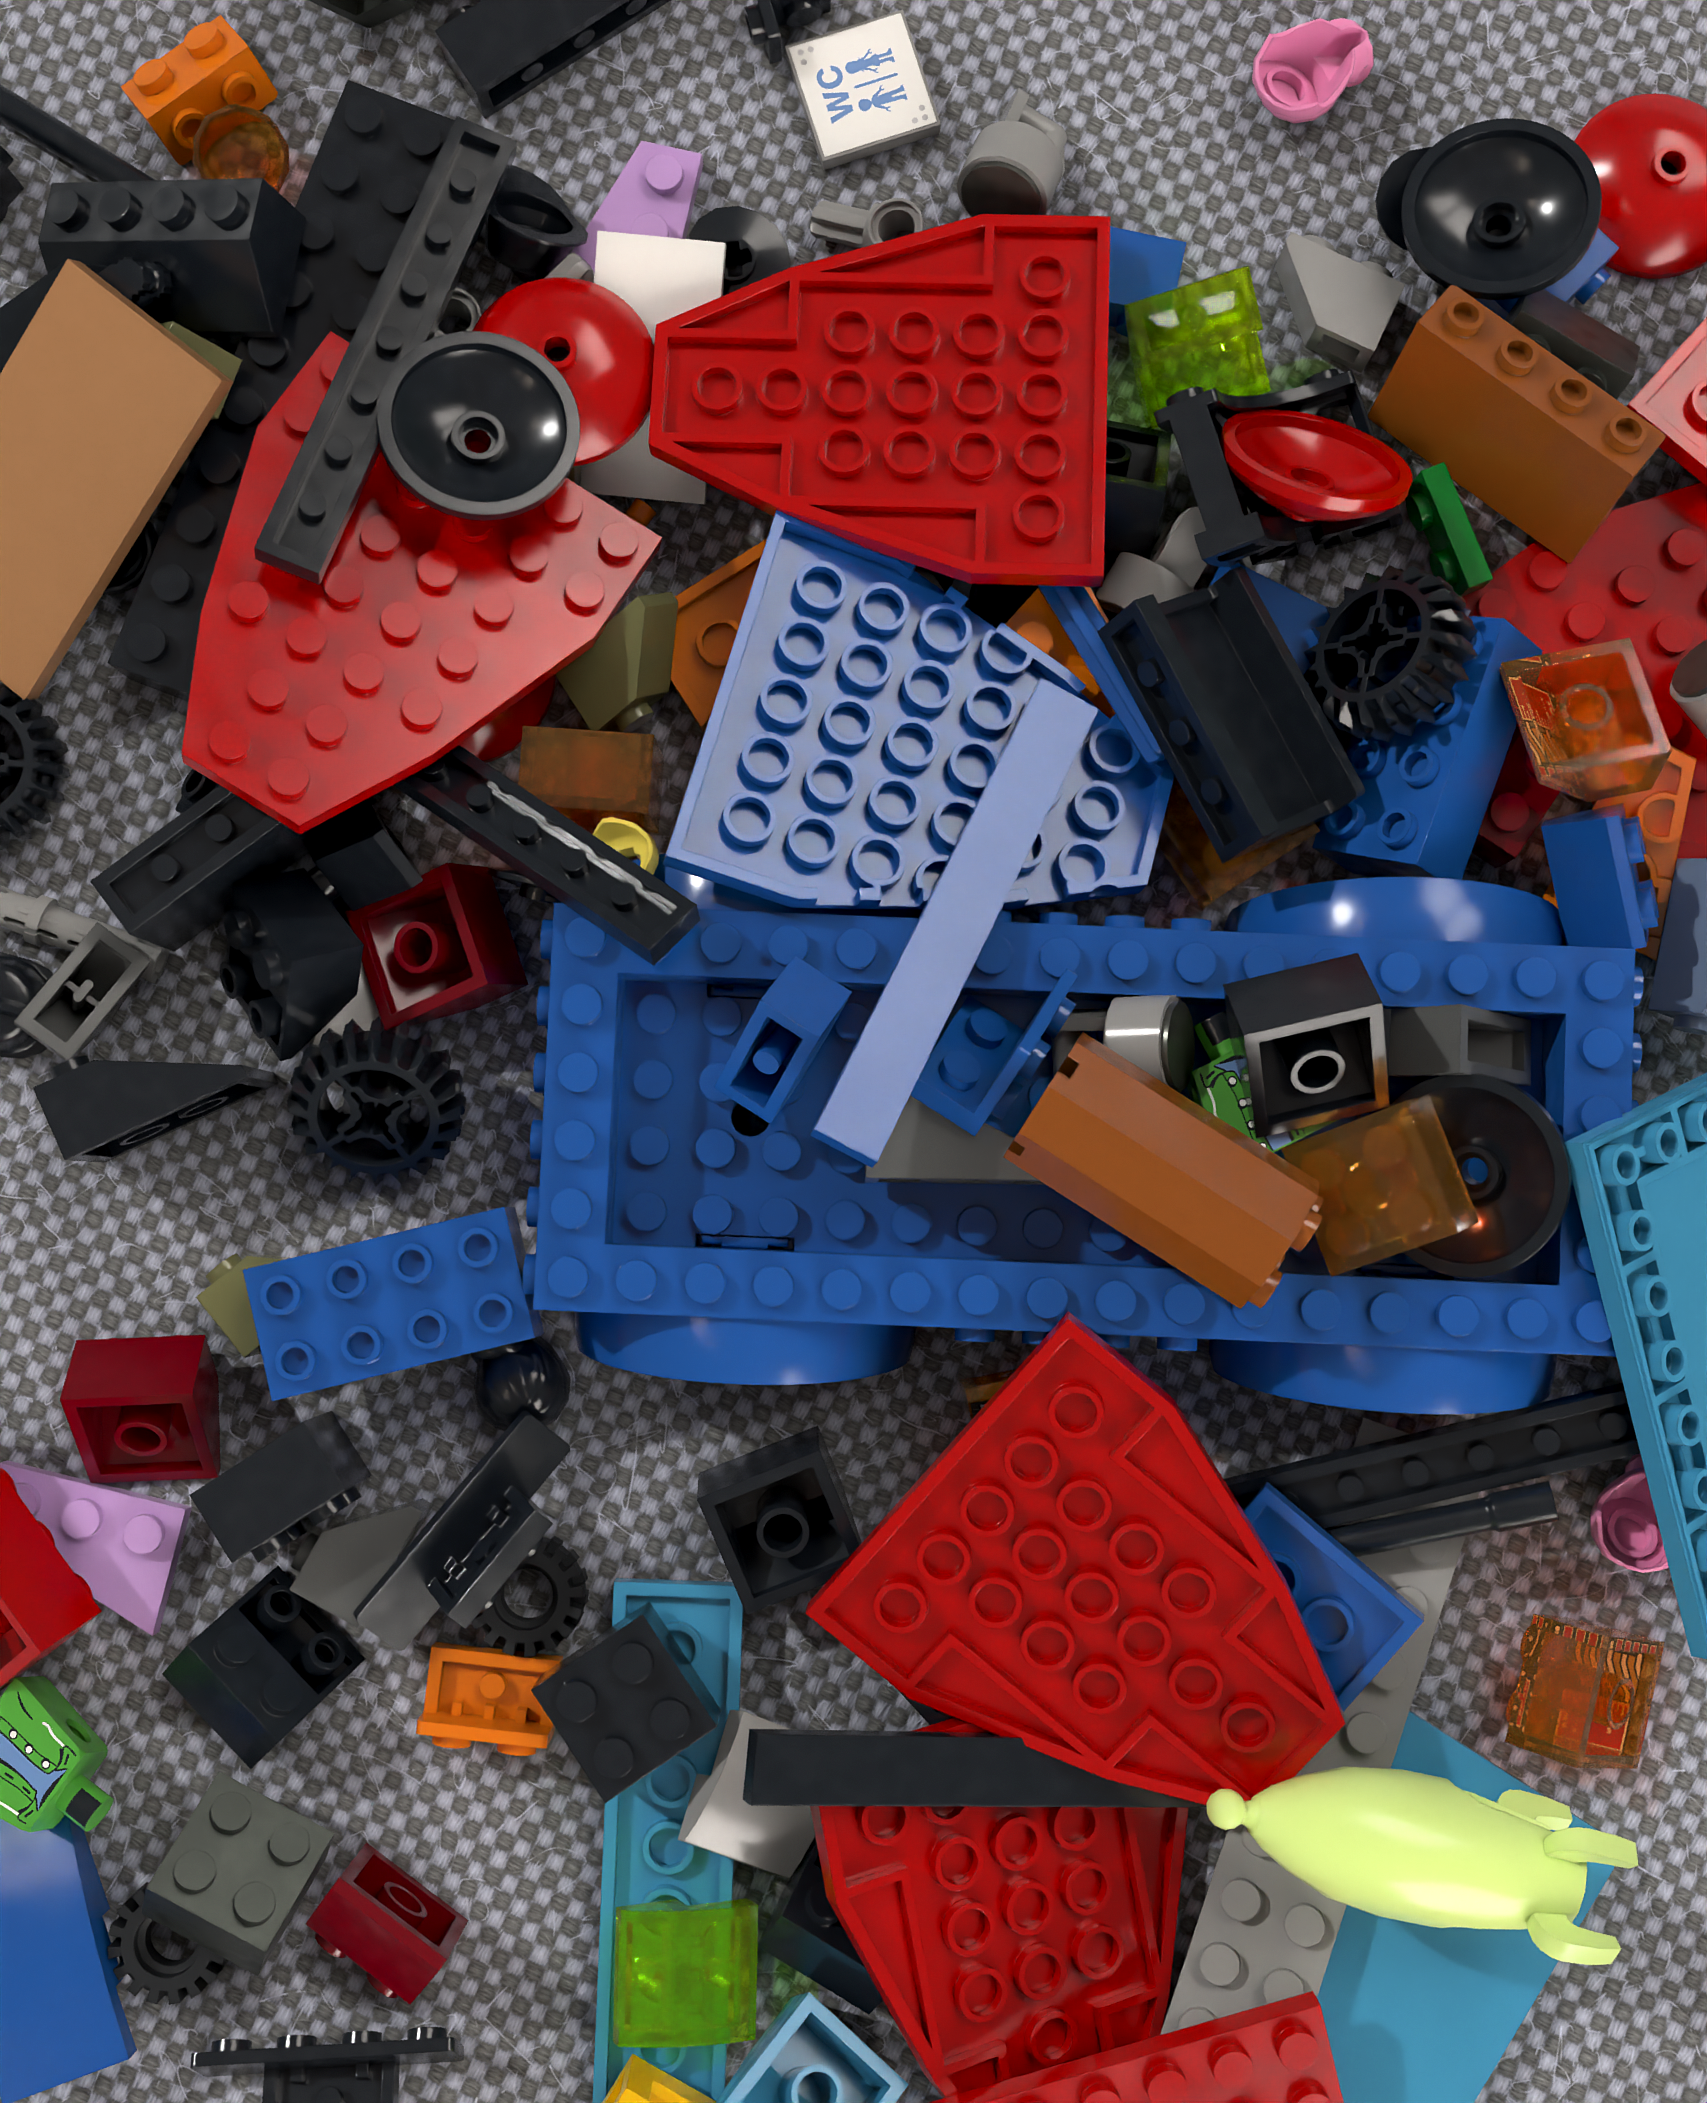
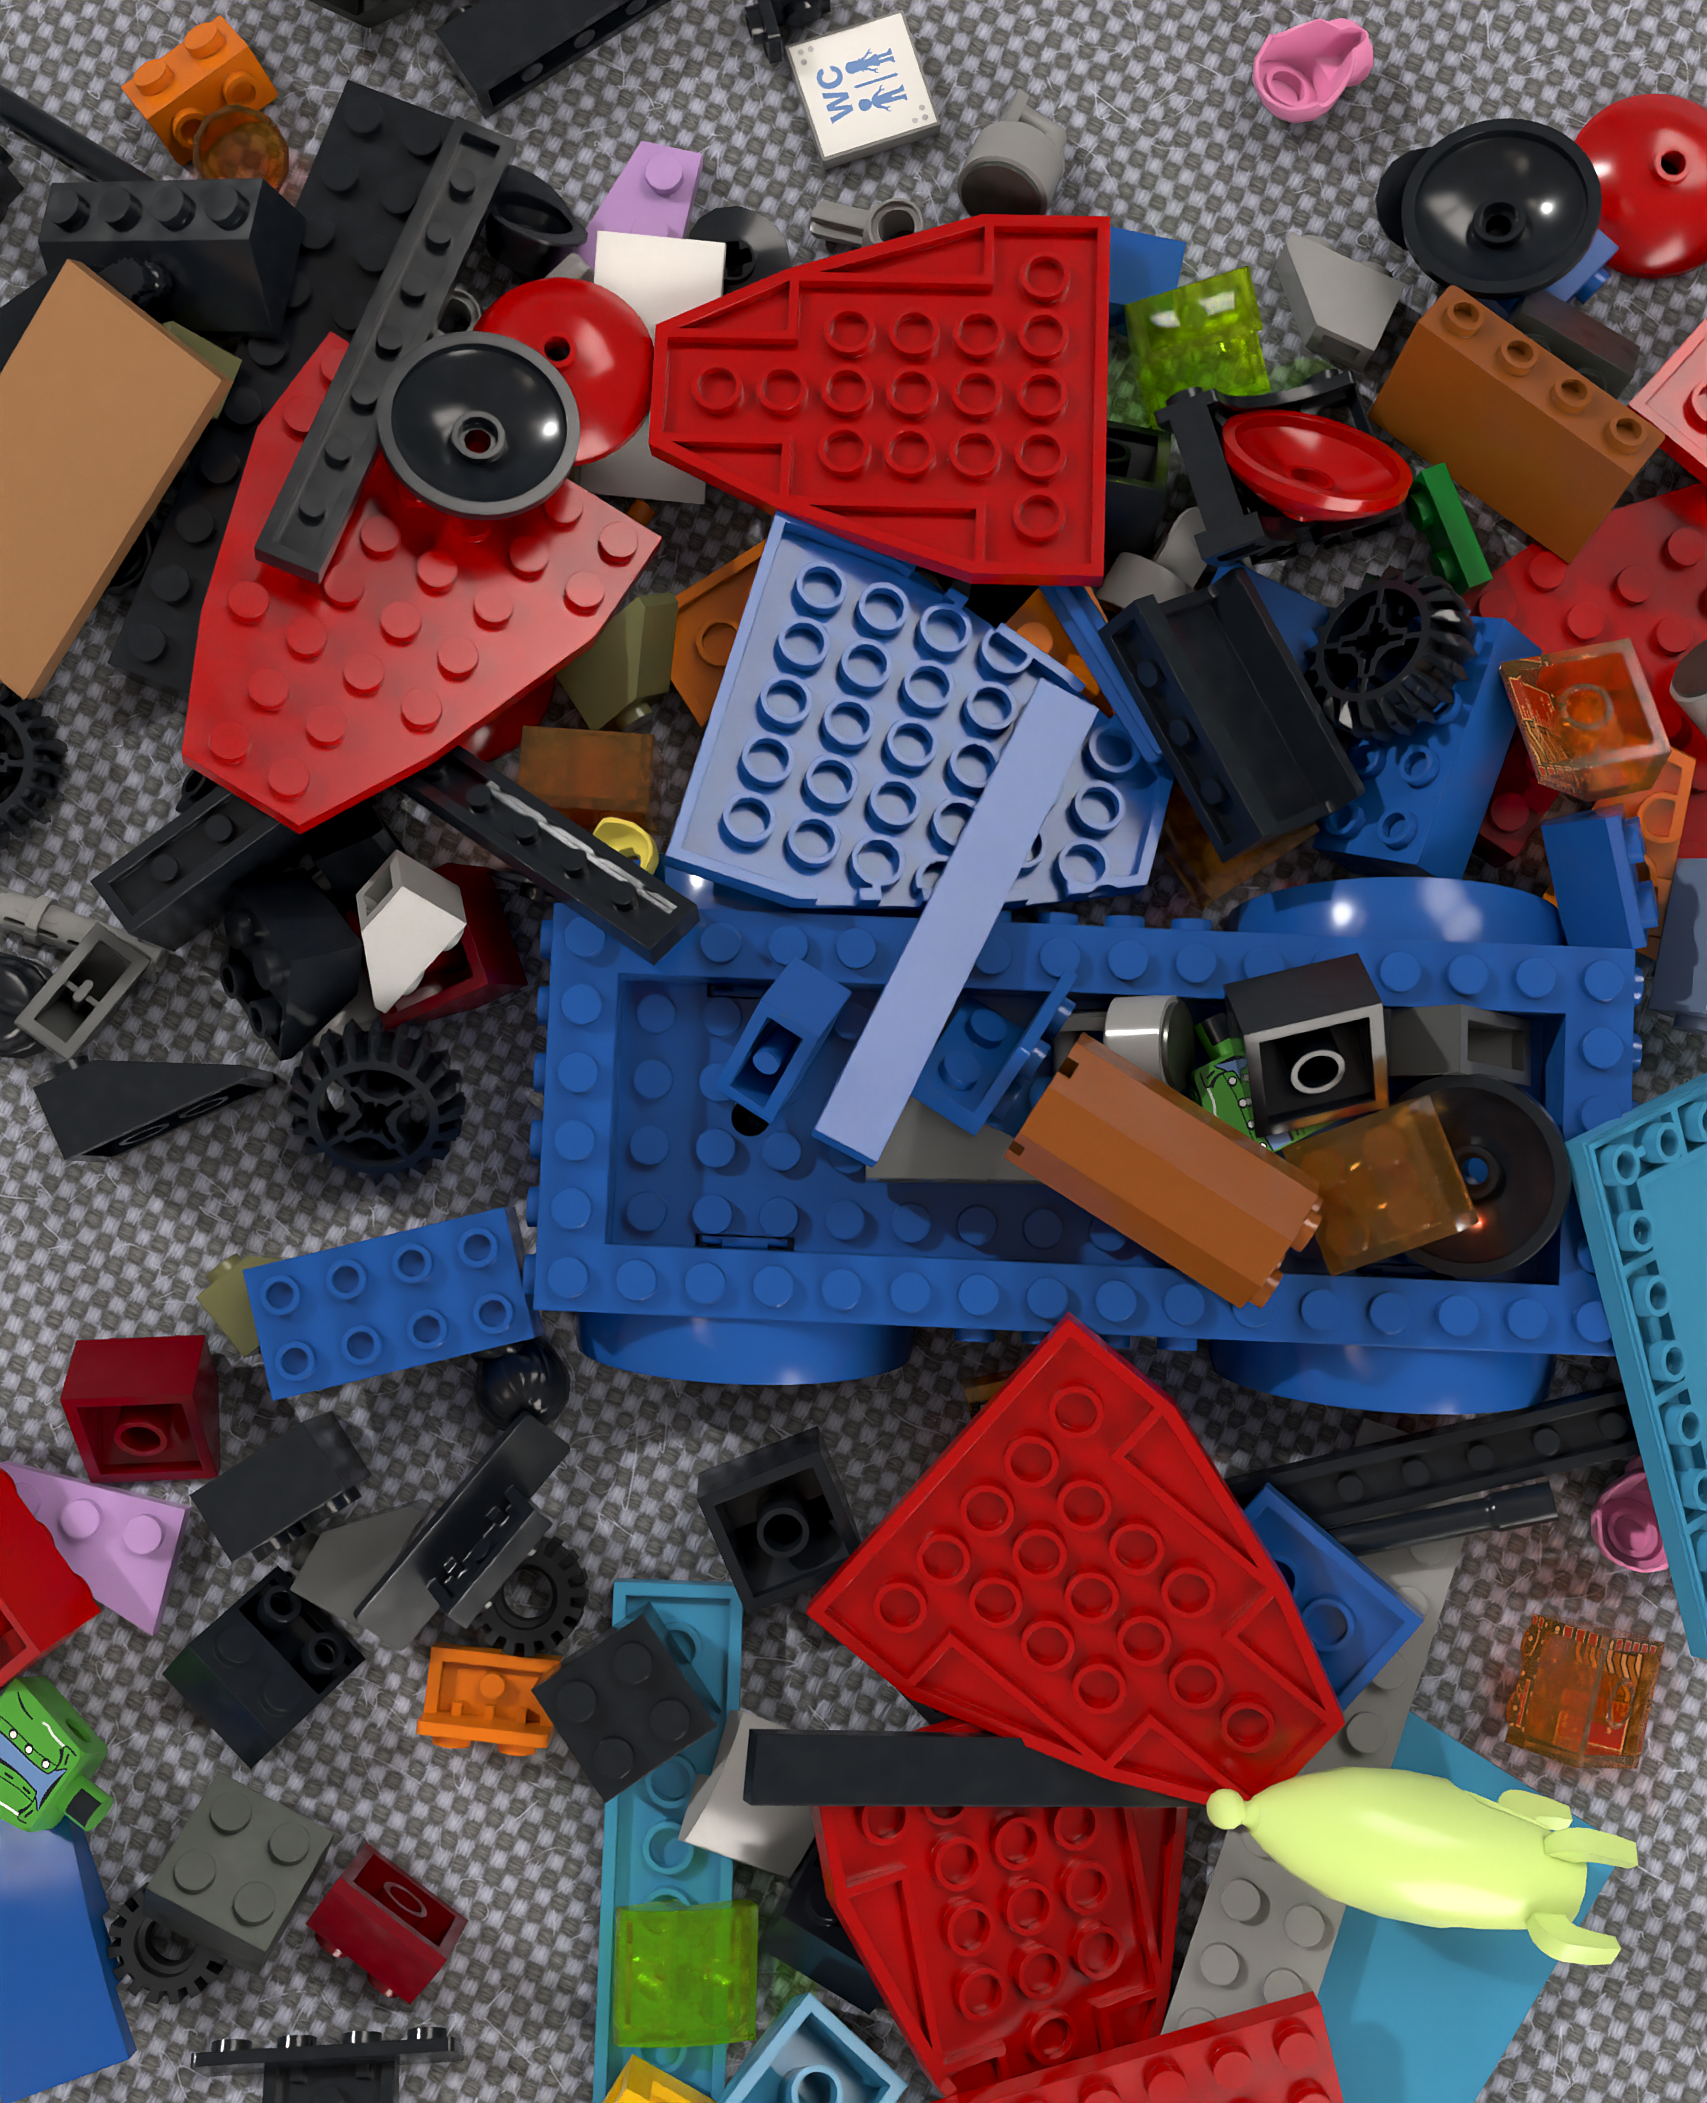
(405, 924): none -> slope

